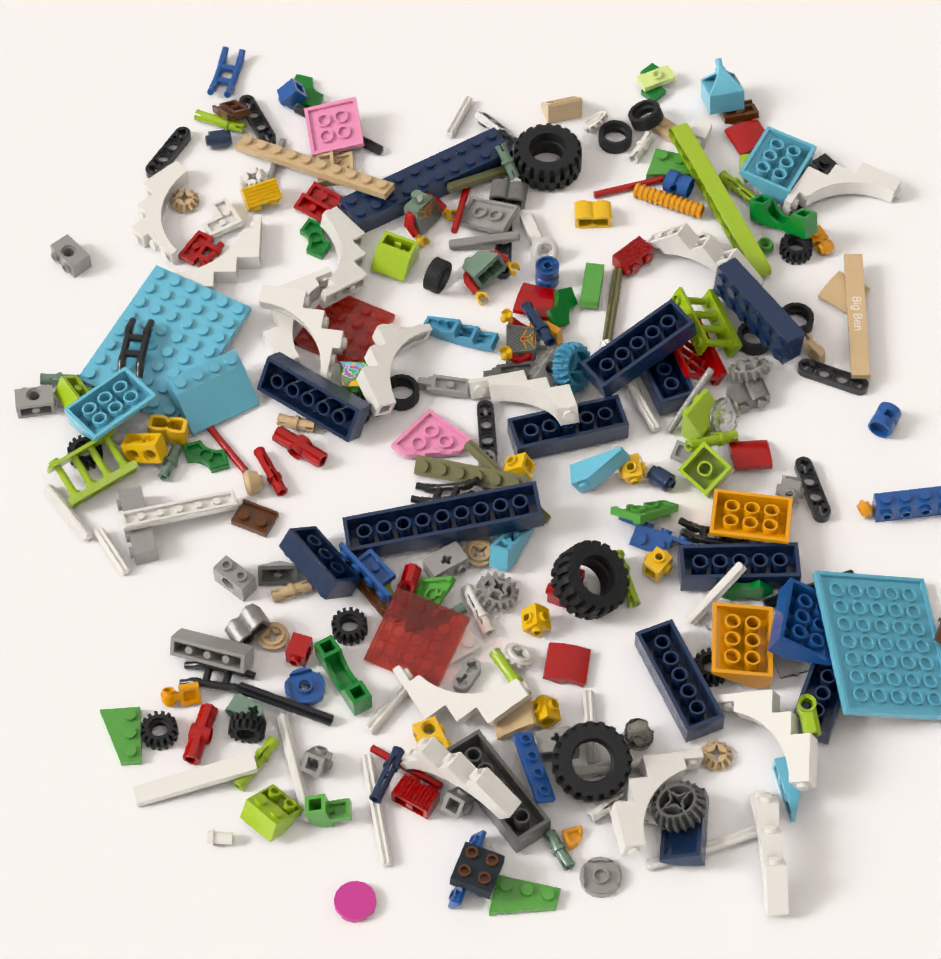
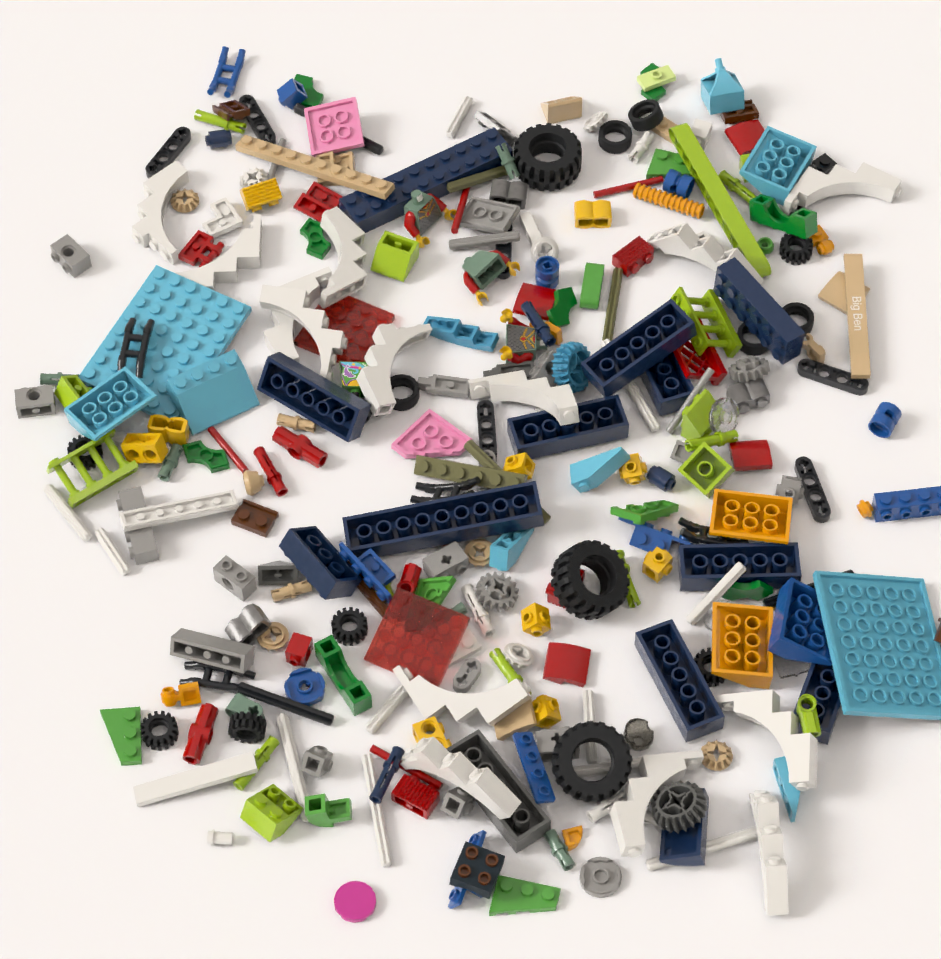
(437, 275): black tyre -> none

